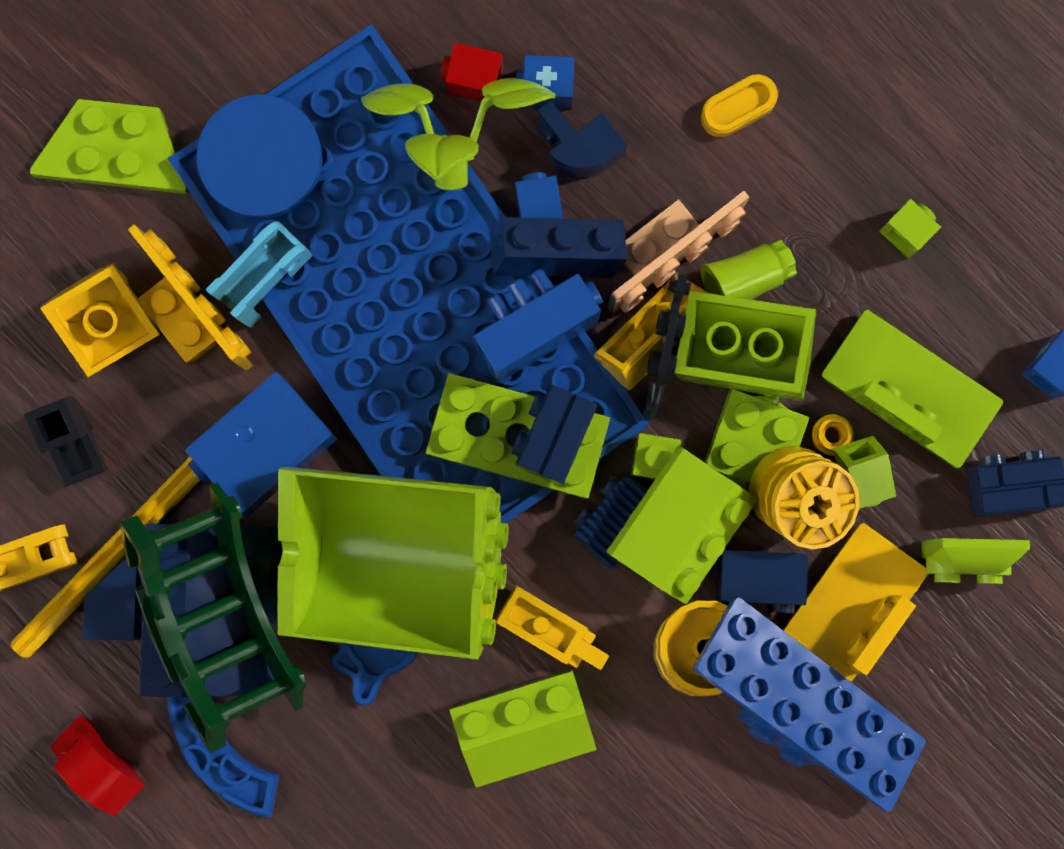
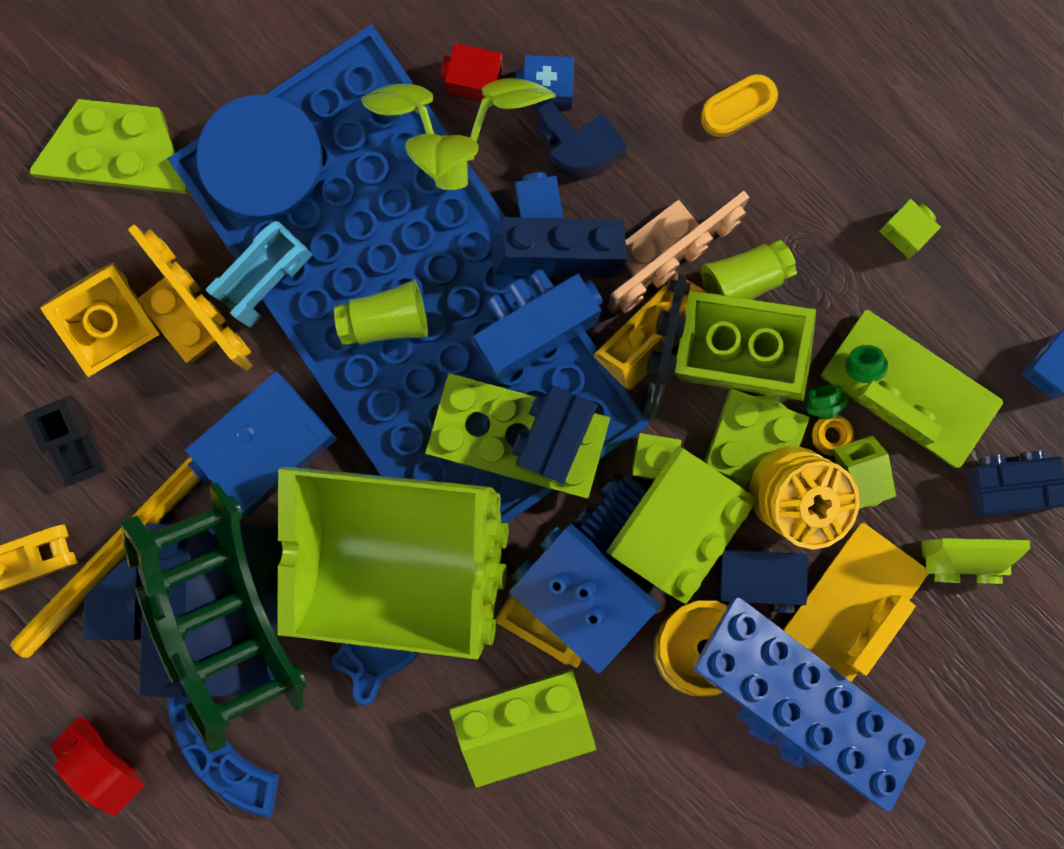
(382, 316): none -> lime plant
(583, 597): none -> blue piece
(826, 401): none -> green plate
(866, 364): none -> green plate

